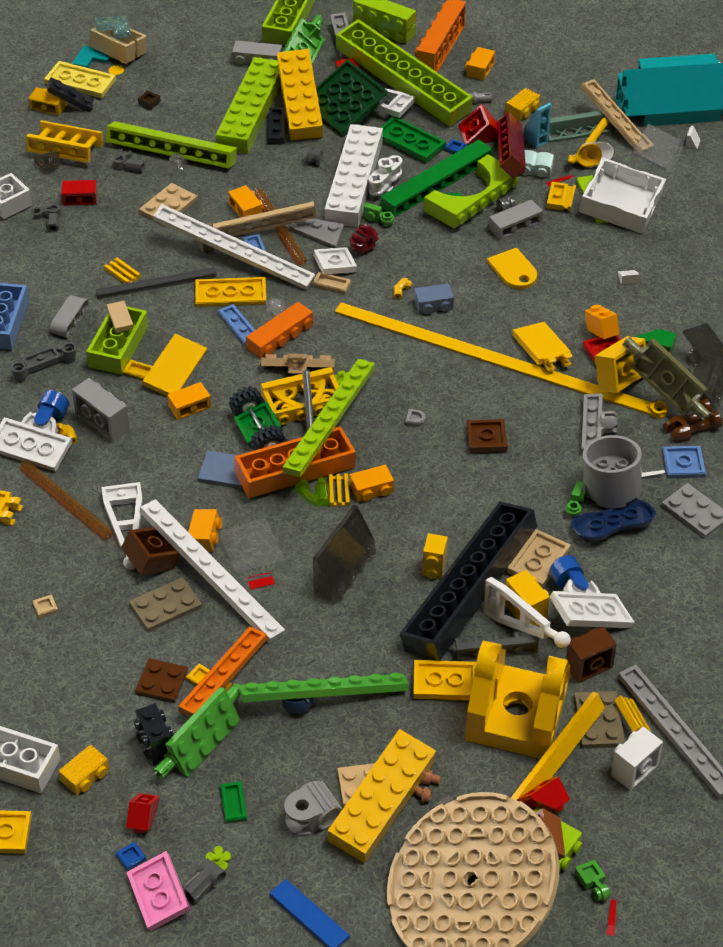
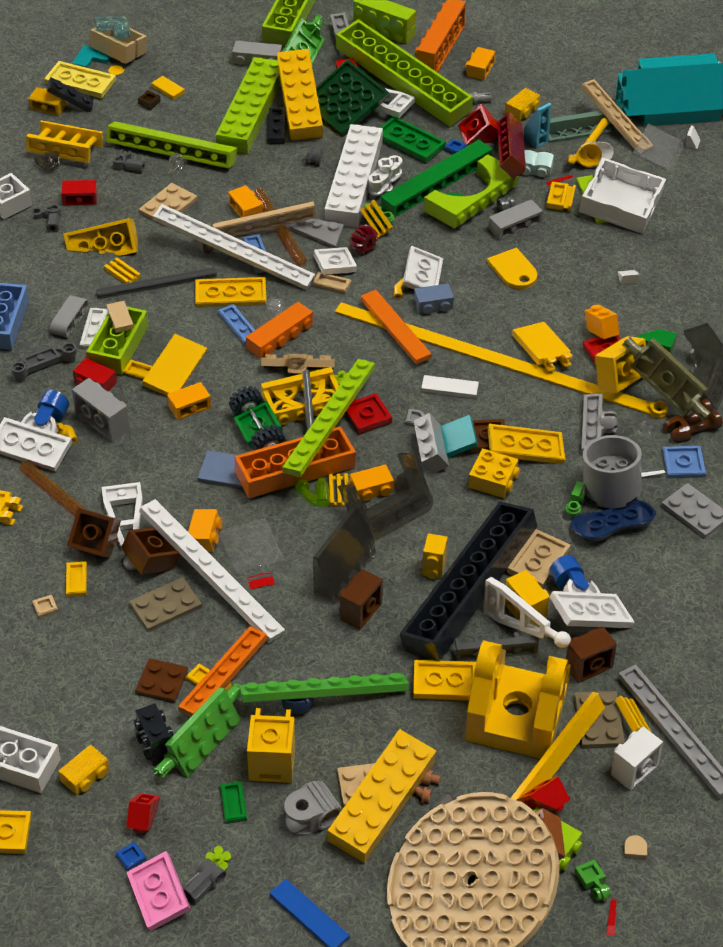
(76, 579): none -> yellow tile
(94, 321): none -> white tile
(94, 532): none -> reddish brown brick
(98, 373): none -> red brick
(113, 237): none -> yellow wedge
(168, 87): none -> yellow tile
(271, 748): none -> yellow container
(361, 599): none -> reddish brown brick
(368, 207): none -> yellow tile
(368, 413): none -> red plate
(396, 327): none -> orange tile
(409, 502): none -> clear smoke windscreen
(422, 269): none -> white tile
(431, 443): none -> light grey brick
(450, 386): none -> white tile
(459, 436): none -> teal tile
(493, 473): none -> yellow brick
(526, 443): none -> yellow tile
(635, 847): none -> tan tile

